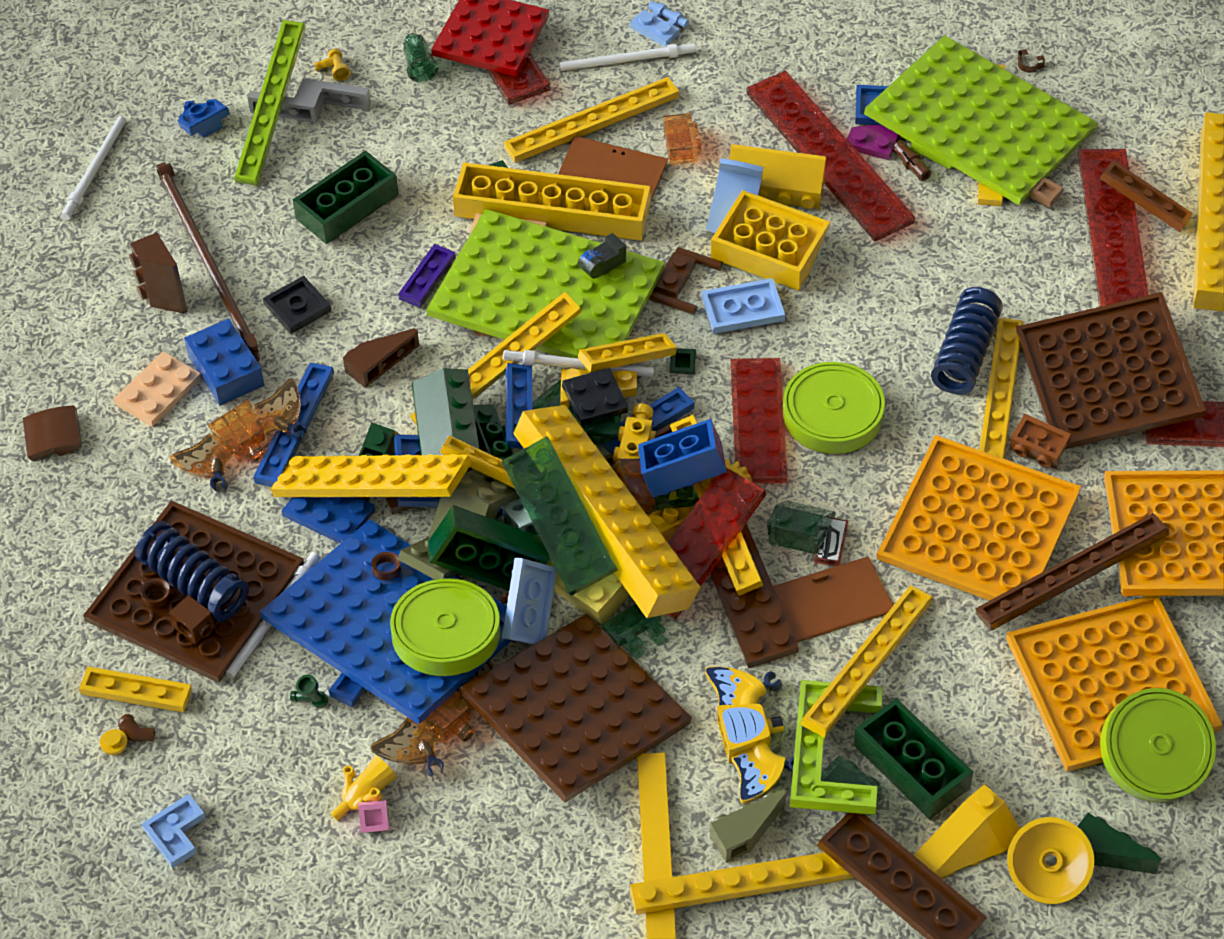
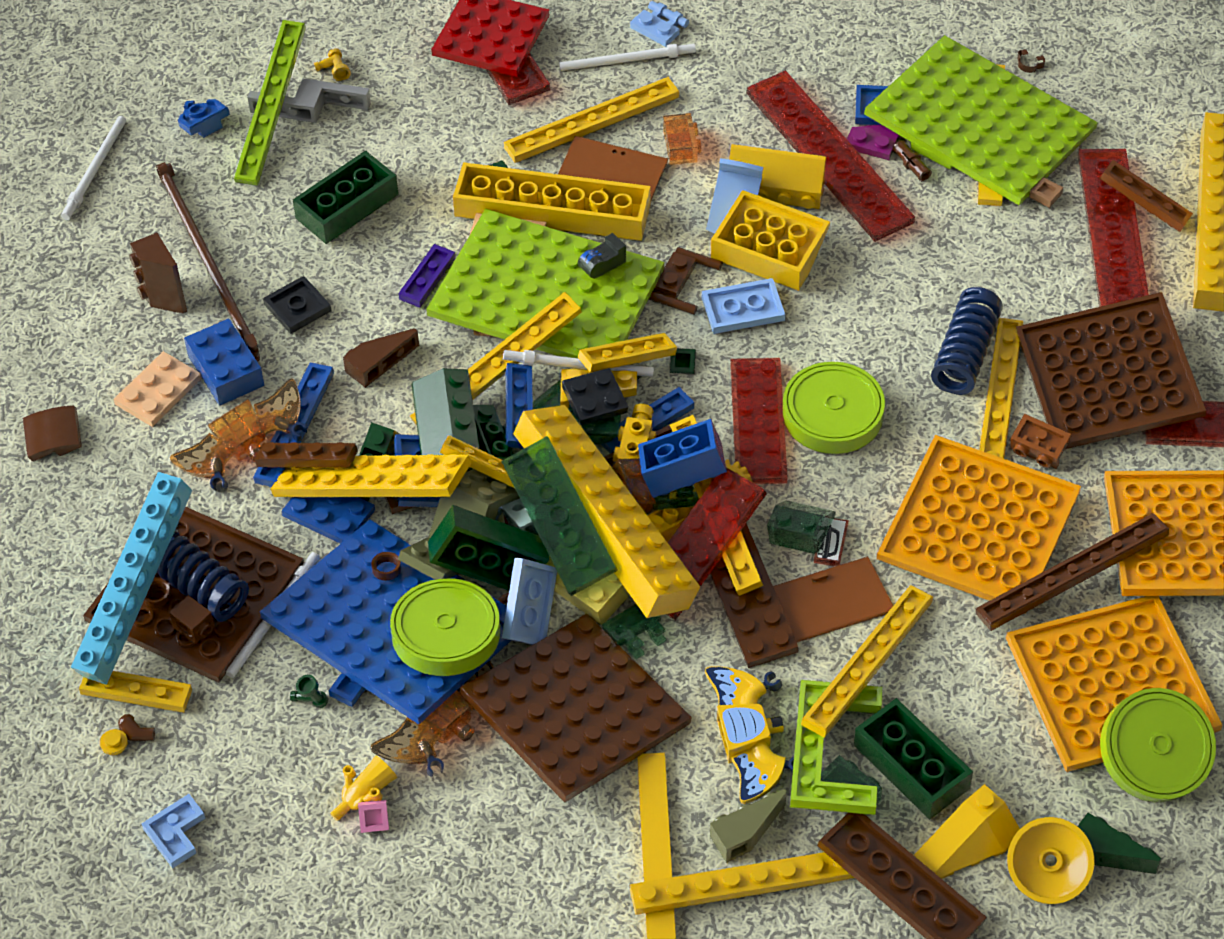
(132, 578): none -> medium azure brick
(306, 454): none -> reddish brown plate
(420, 62): clear green plant -> none

